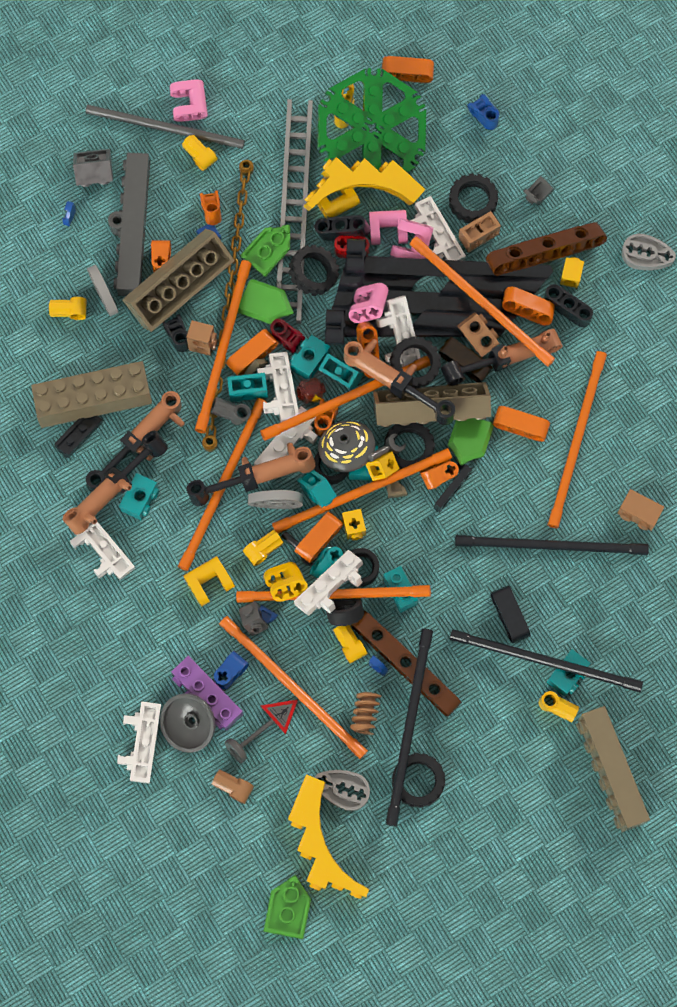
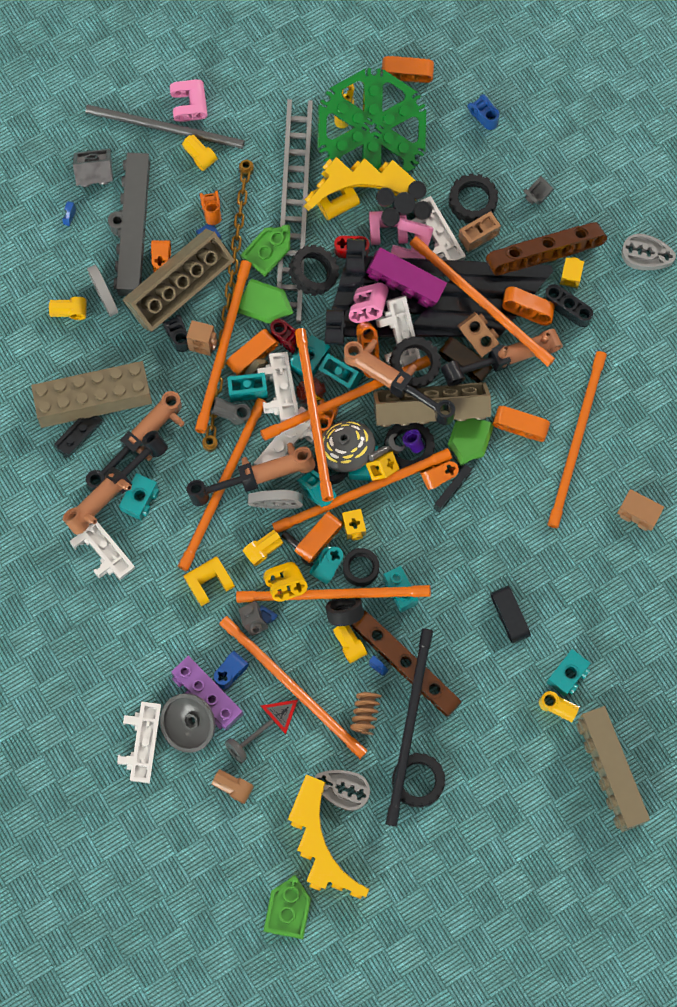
(319, 592): white hinge -> none
(325, 484): none -> orange piece
(335, 223): black beam -> none
(396, 490): dark tan tile -> none
(403, 203): none -> black piece
(405, 277): none -> magenta piece
(413, 440): none -> dark purple piece
(625, 682): black piece -> none
(632, 548): black piece -> none

